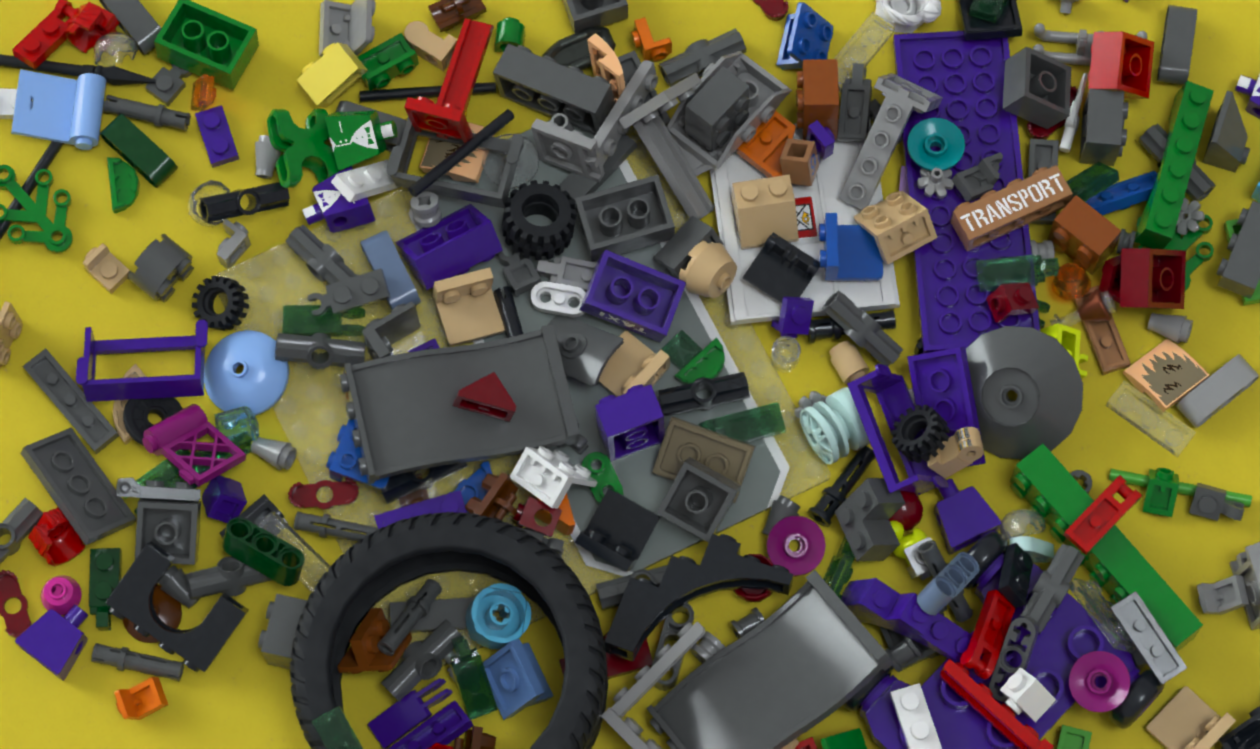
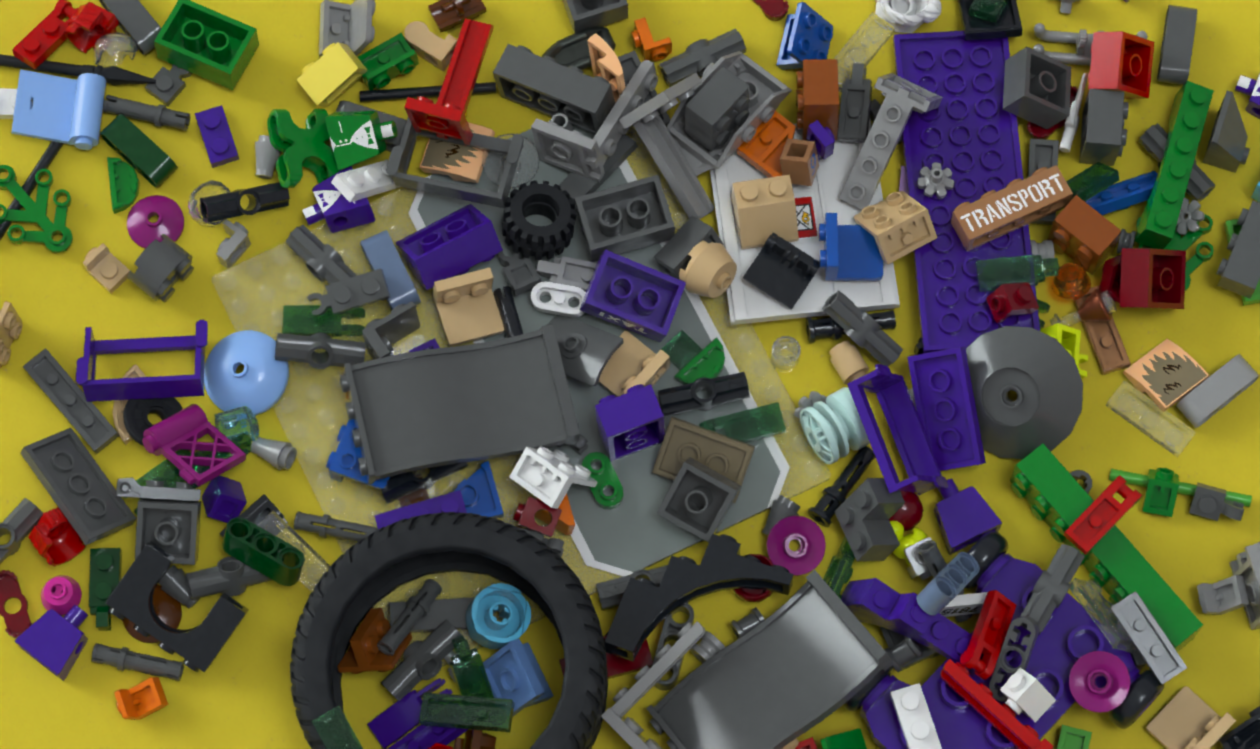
(169, 222): none -> magenta dish
(203, 93): clear orange plate -> none
(206, 299): black tyre -> none
(281, 629): dark grey brick -> none
(305, 495): dark red piece -> none
(426, 209): light grey wheel -> none
(461, 153): black axle -> none
(466, 712): none -> clear green plate
(486, 397): dark red slope -> none
(498, 499): reddish brown hips -> none
(509, 32): green plate -> none
(618, 530): black bracket -> none
(794, 316): dark purple bracket -> none
(929, 441): black tyre -> none
(937, 133): teal dish -> none
(958, 453): tan leg -> none
(964, 605): none -> white tile
(978, 179): dark grey slope -> none
(1015, 575): black plate -> none
(1022, 523): clear hair -> none
(1039, 550): light aqua beam -> none
(1171, 326): light grey cone -> none

